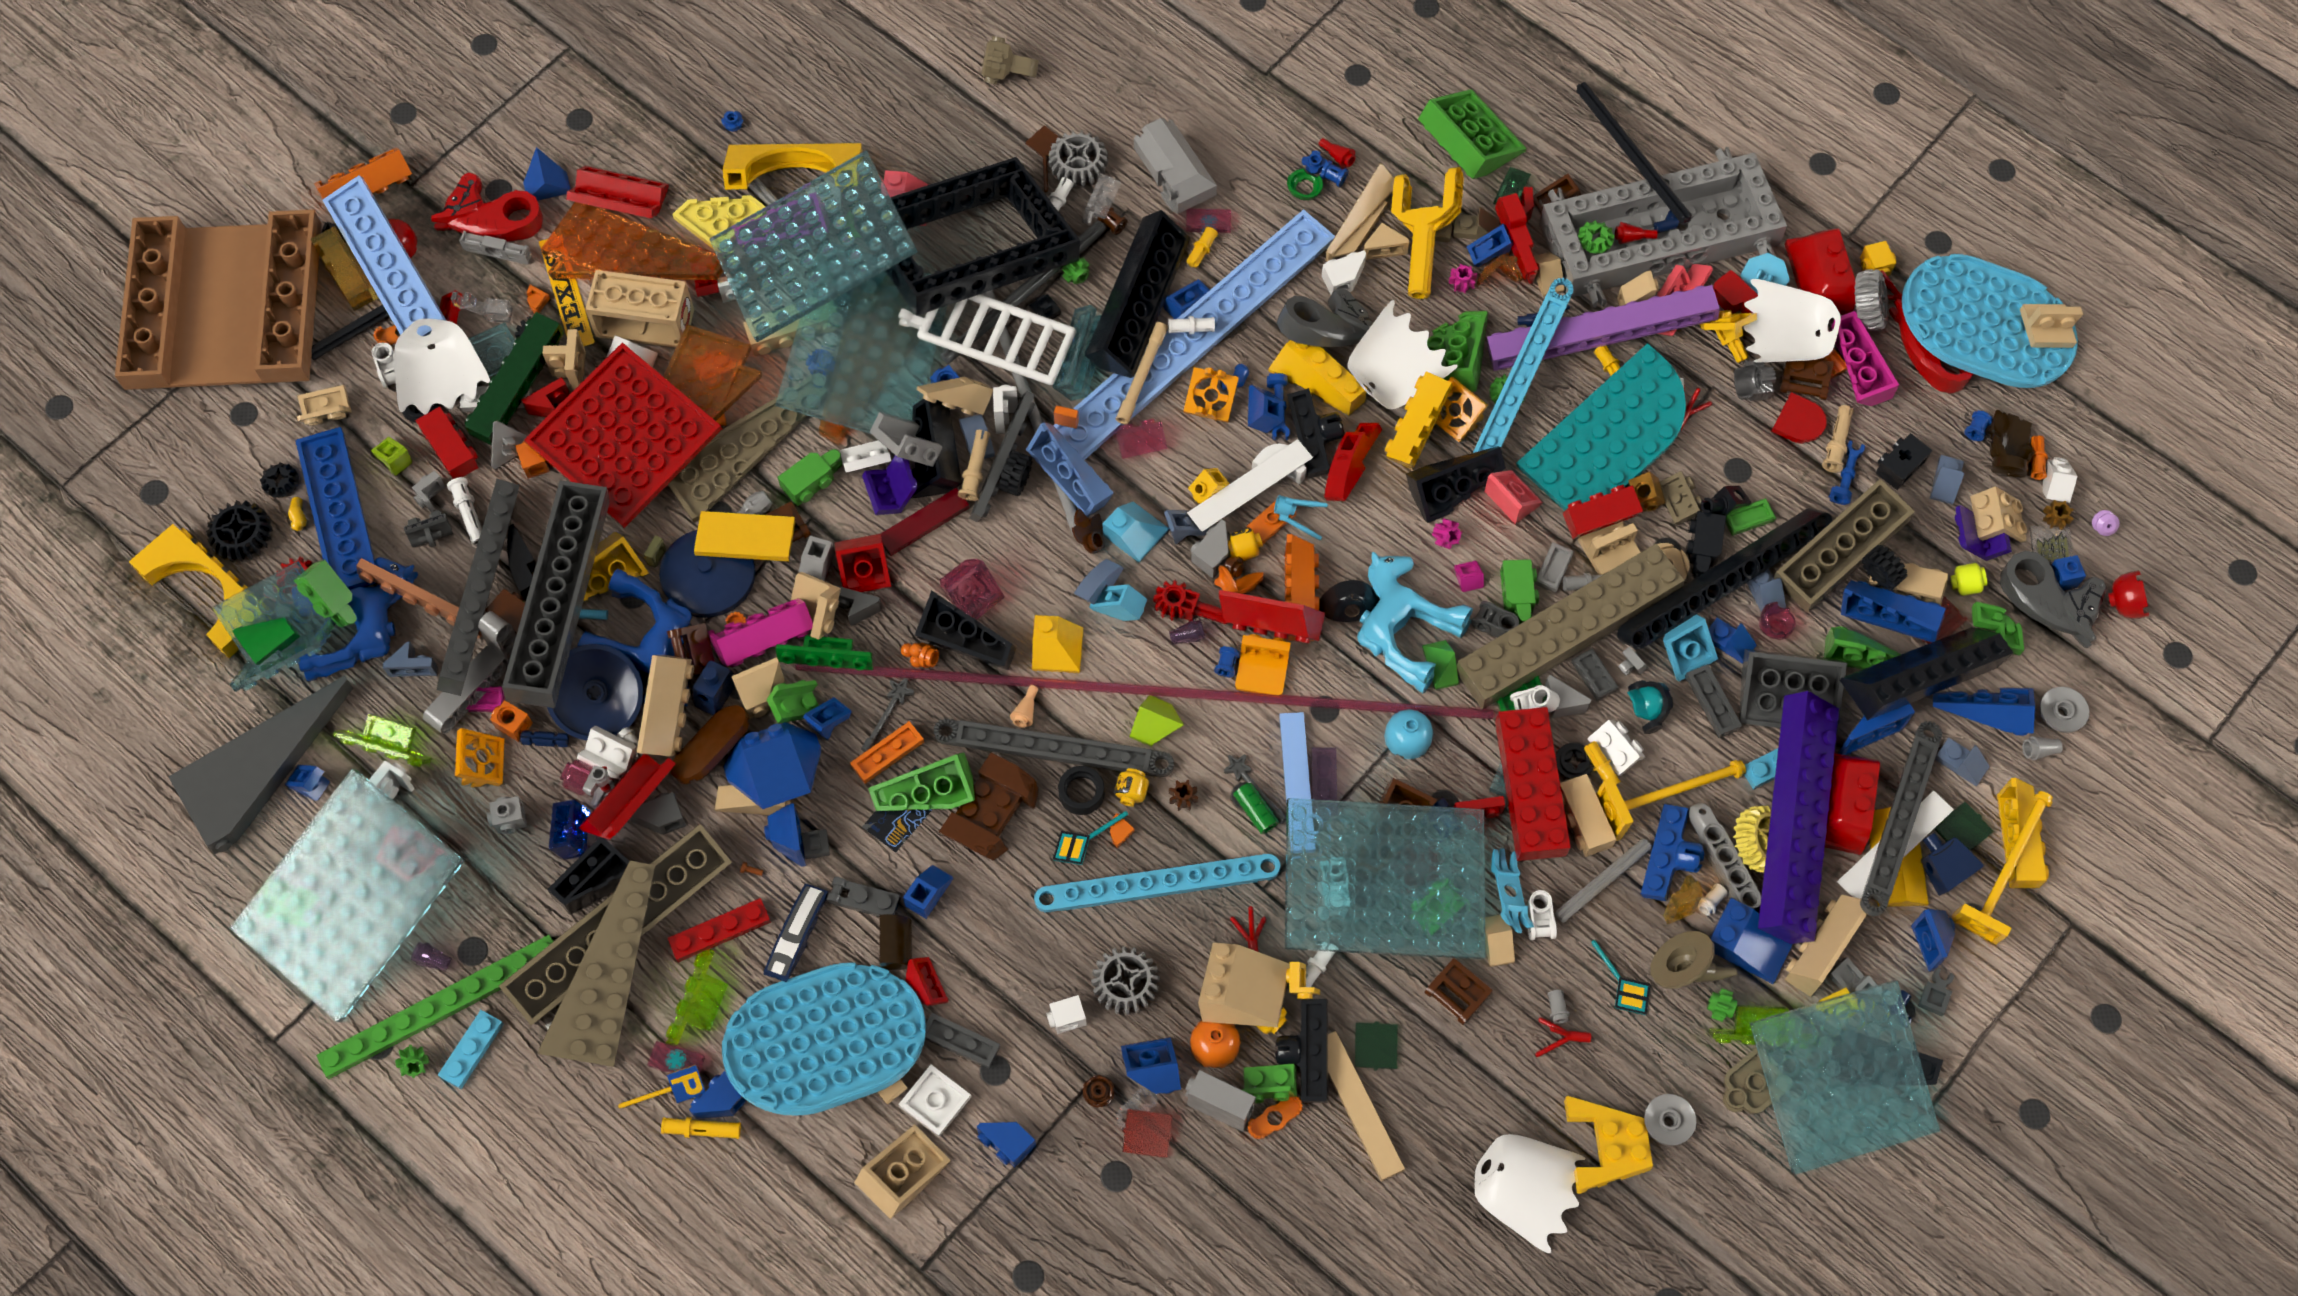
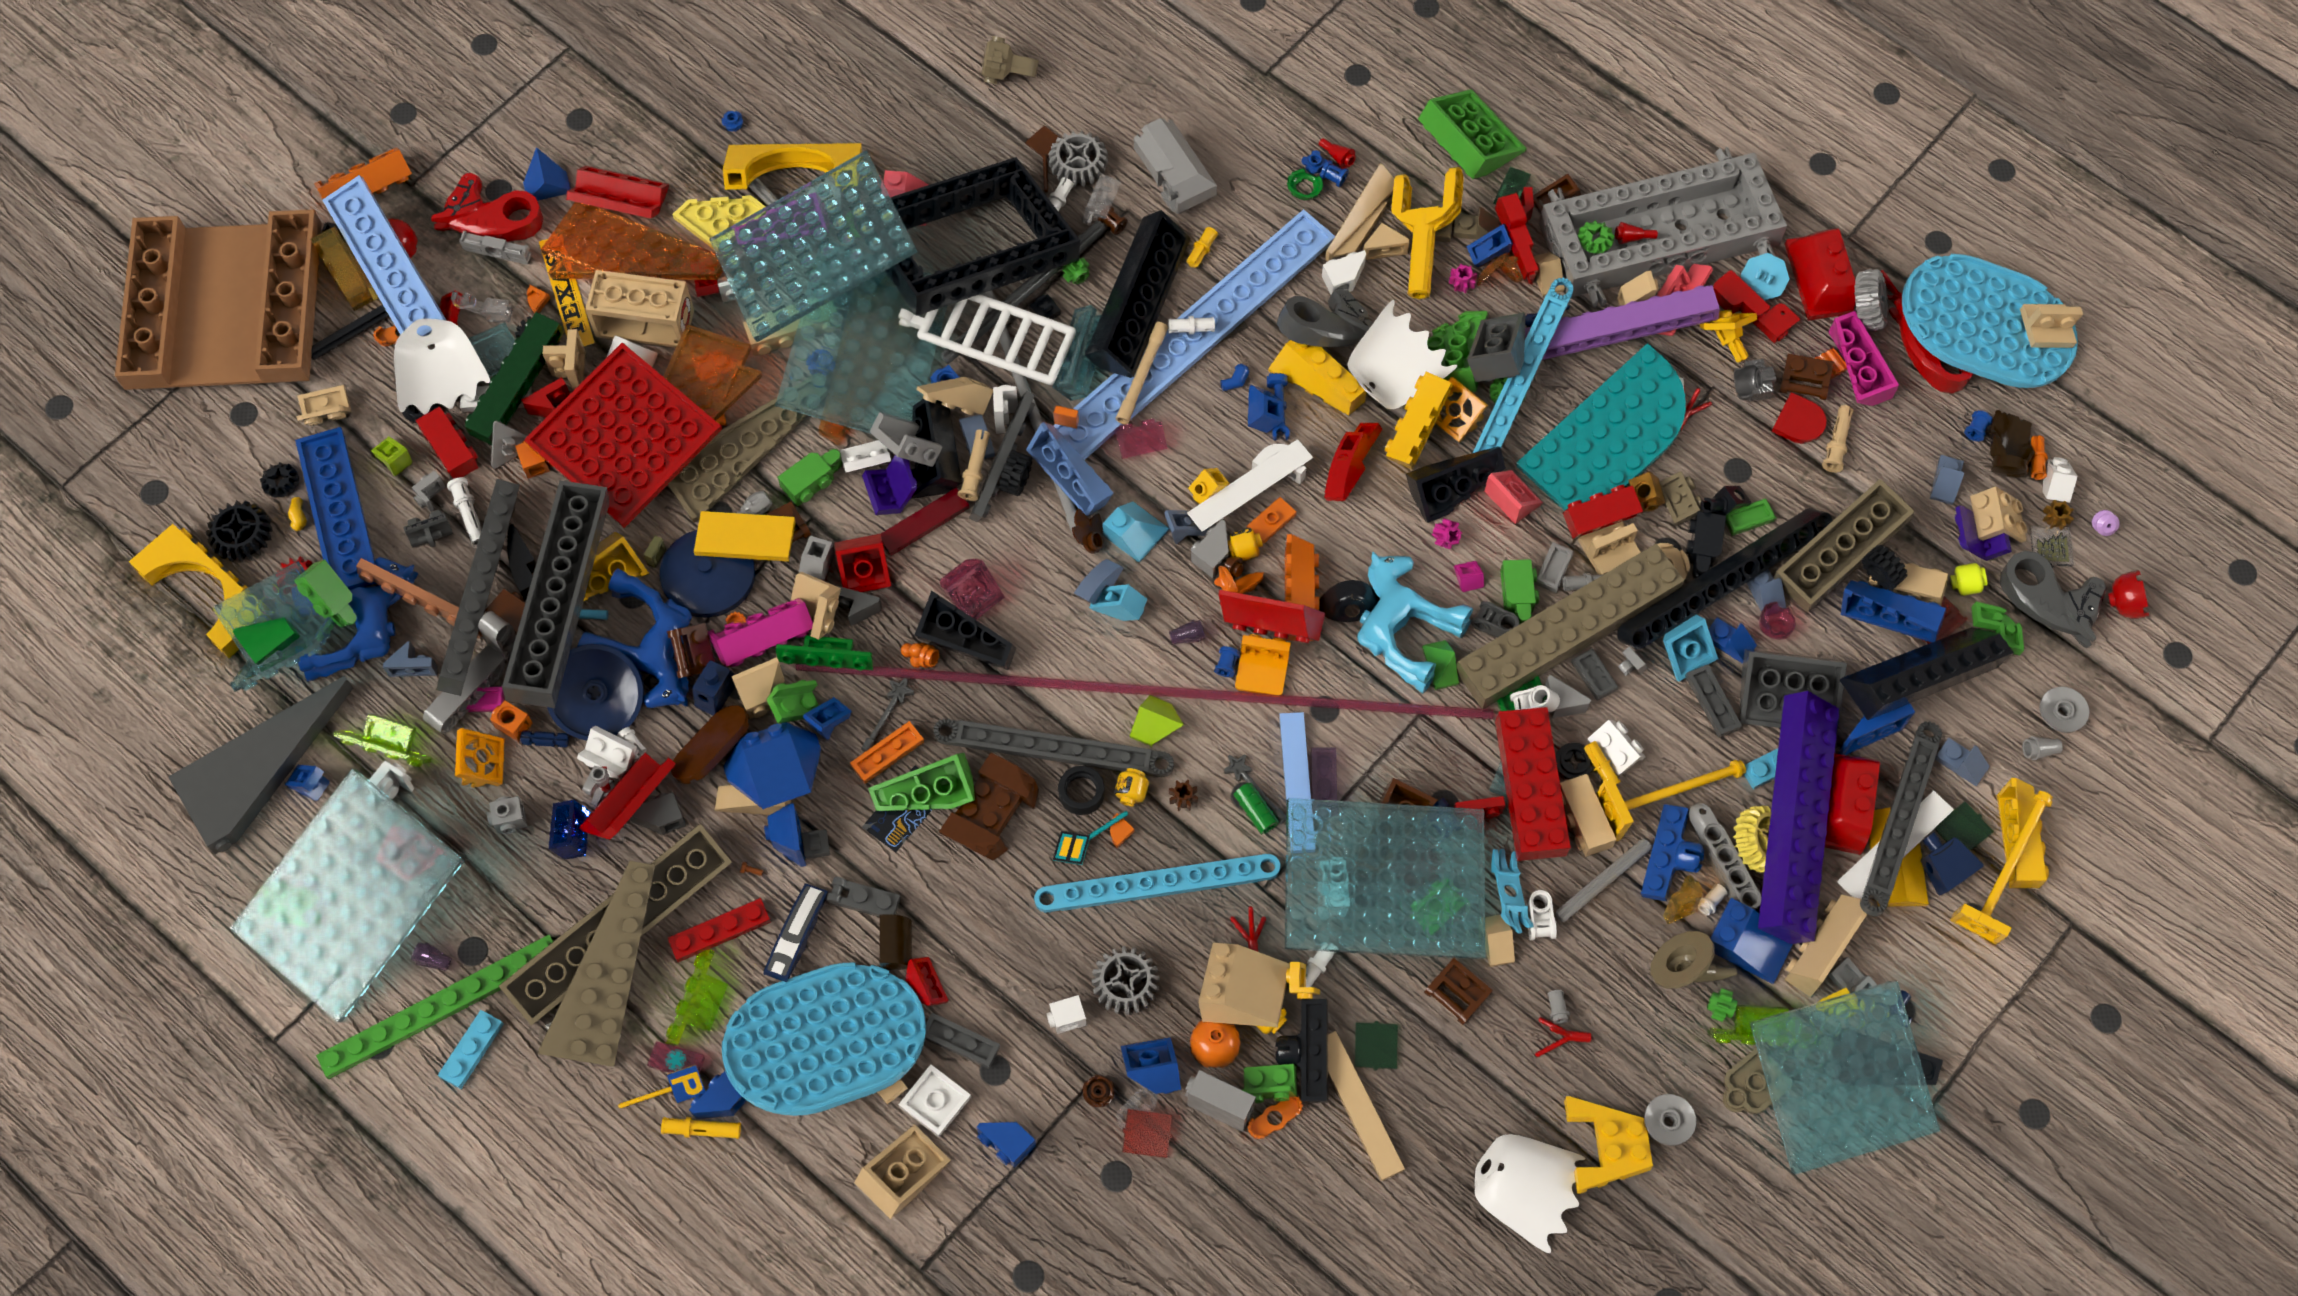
(384, 366): white piece -> none
(412, 1061): bright green gear -> none
(575, 776): clear pink head -> none
(589, 877): black wedge -> none
(665, 705): tan slope -> none
(927, 890): blue slope -> none
(1023, 714): light nougat cone -> none
(1056, 645): yellow slope -> none
(1184, 298): blue slope -> none
(1186, 606): red gear -> none
(1201, 374): light orange piece -> none
(1217, 219): clear pink tile -> none
(1287, 506): medium azure plant -> none
(1314, 430): black plate -> none
(1408, 734): medium azure cylinder -> none
(1498, 348): none -> dark grey slope
(1609, 362): yellow axle -> none
(1630, 994): piece -> none
(1634, 153): black axle -> none
(1651, 702): cap -> none
(1669, 223): dark blue arm -> none
(1789, 323): white piece -> none
(1841, 494): blue piece -> none
(1855, 648): bright green wedge -> none
(1878, 257): yellow brick -> none
(1903, 461): black brick -> none
(1934, 936): blue slope -> none
(1935, 995): dark grey plate -> none
(2009, 710): blue wedge -> none
(2068, 572): blue brick -> none

